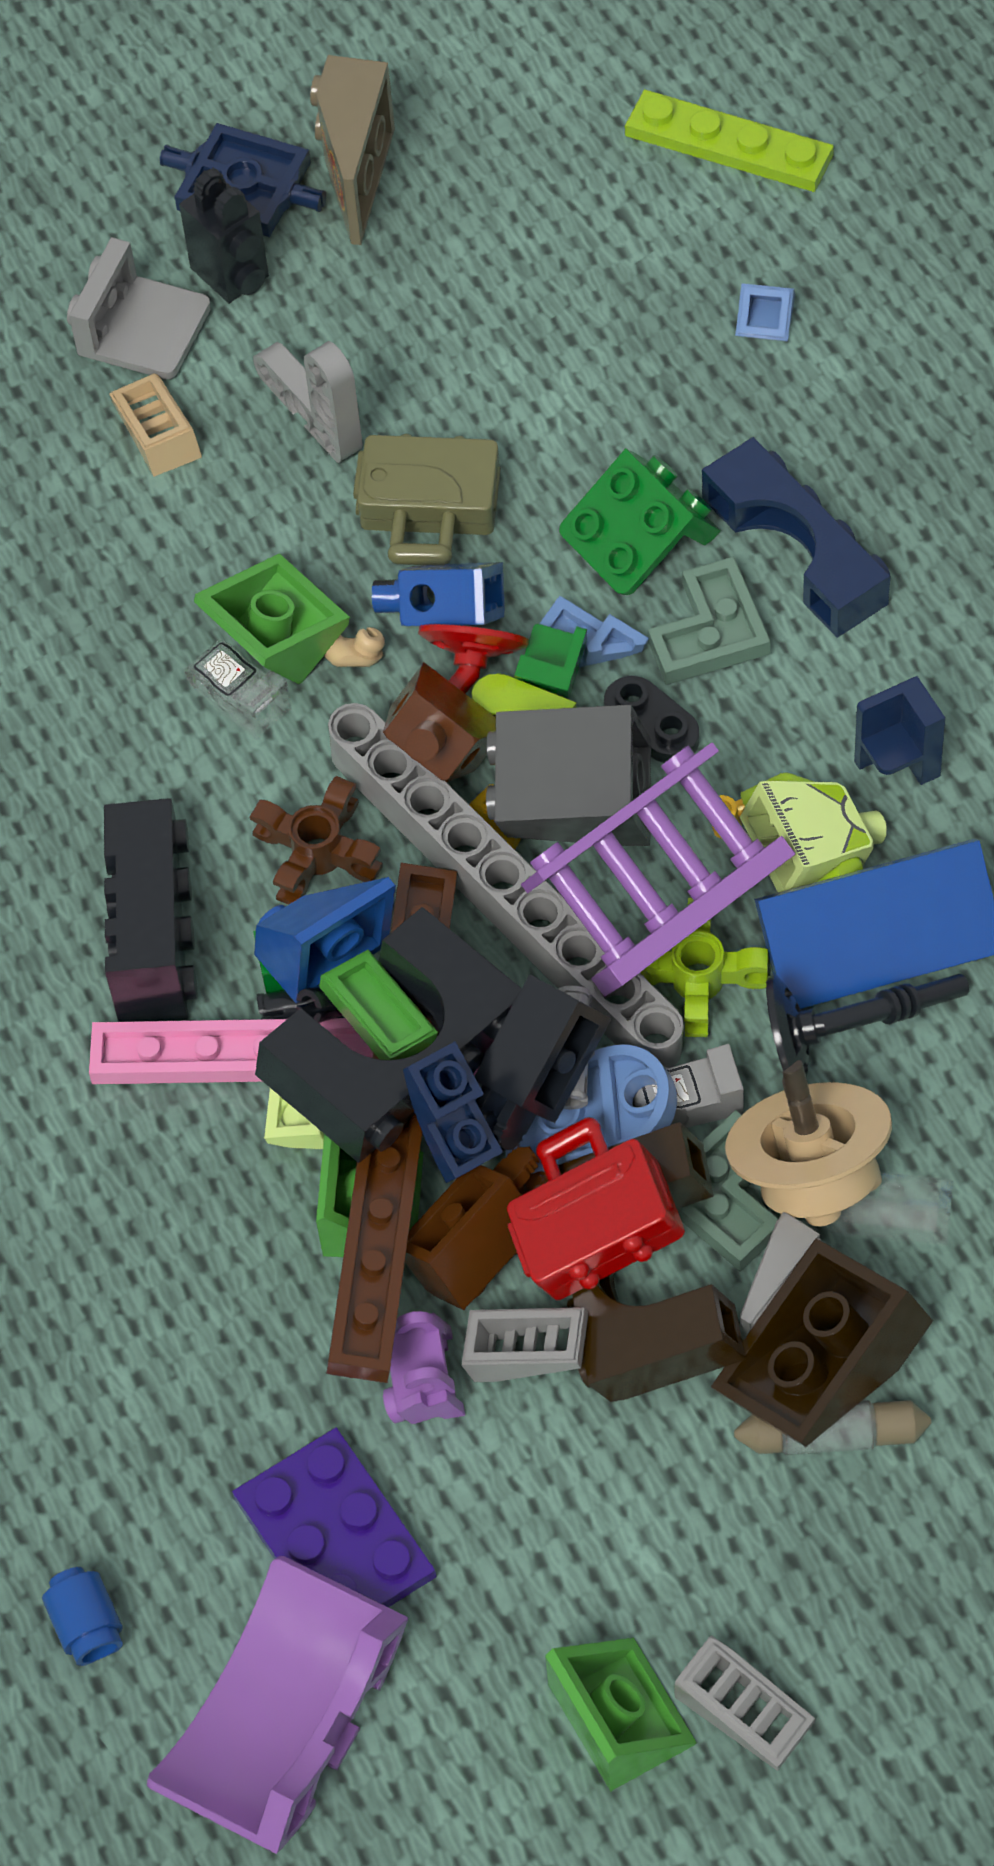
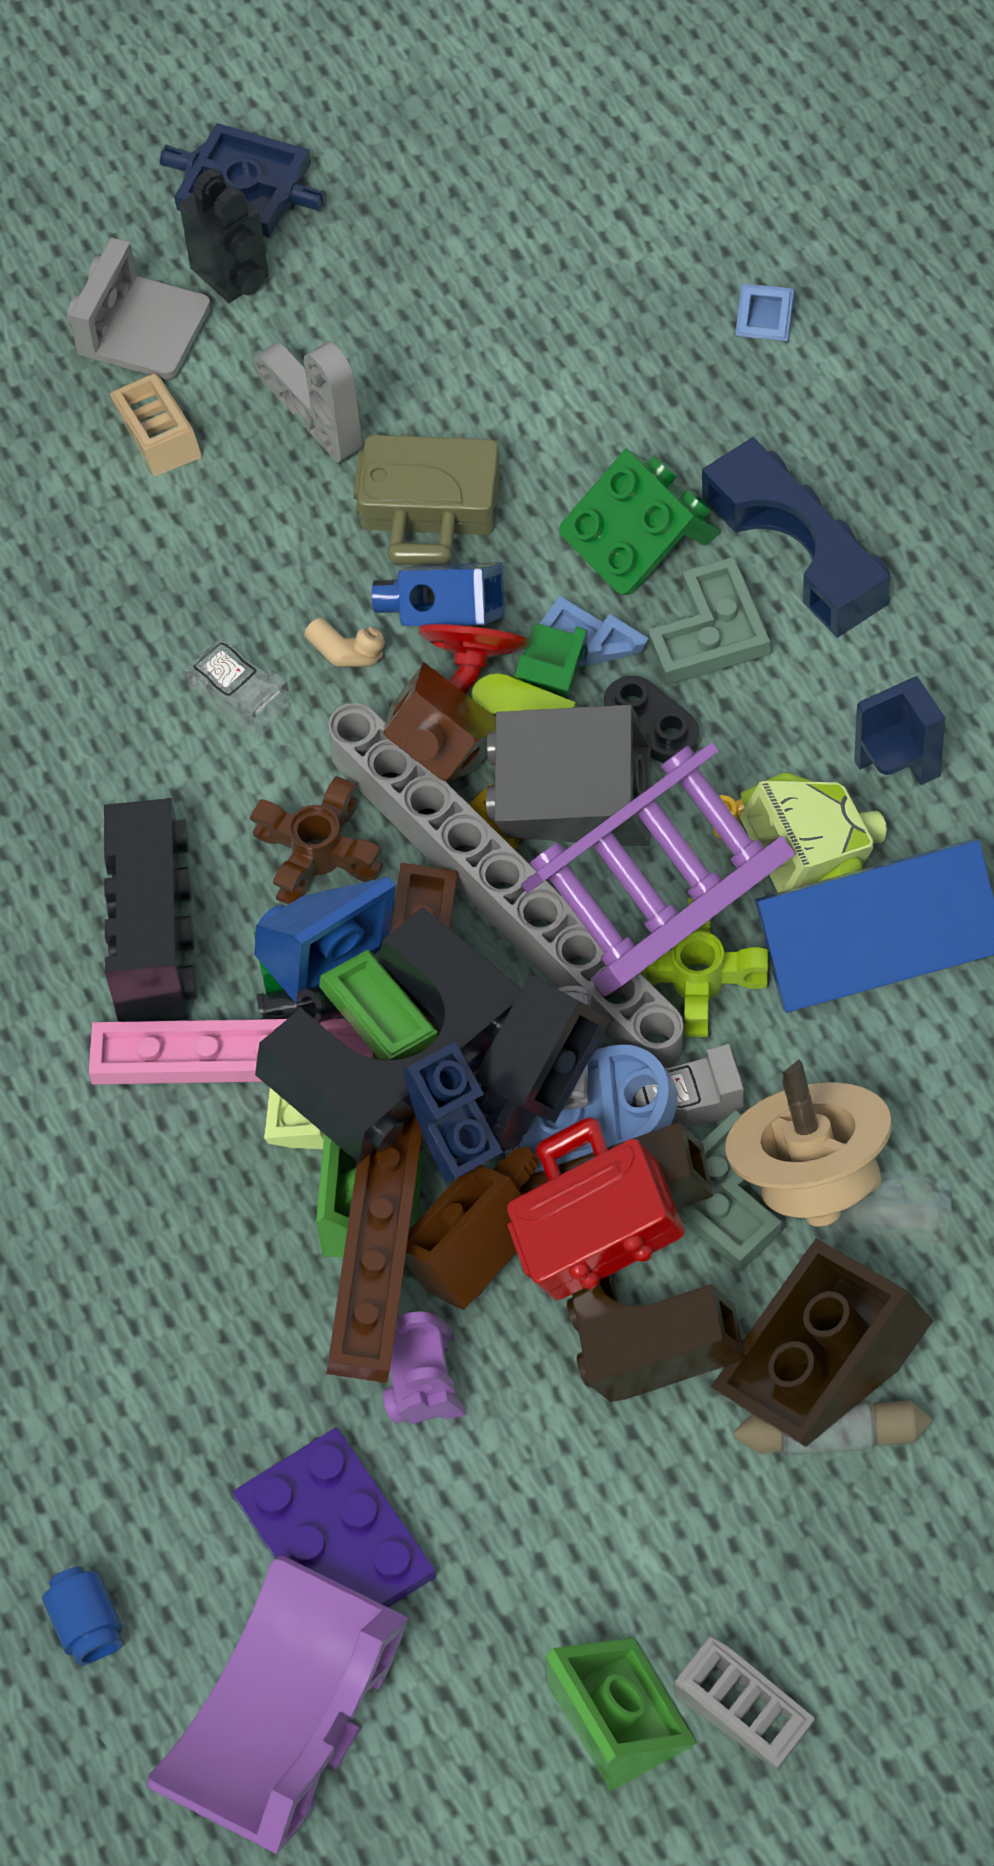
(276, 616): bright green slope -> none
(355, 132): dark tan slope -> none
(490, 1325): light grey slope -> none
(729, 140): lime plate -> none
(783, 1252): light grey slope -> none
(798, 1029): black dish -> none

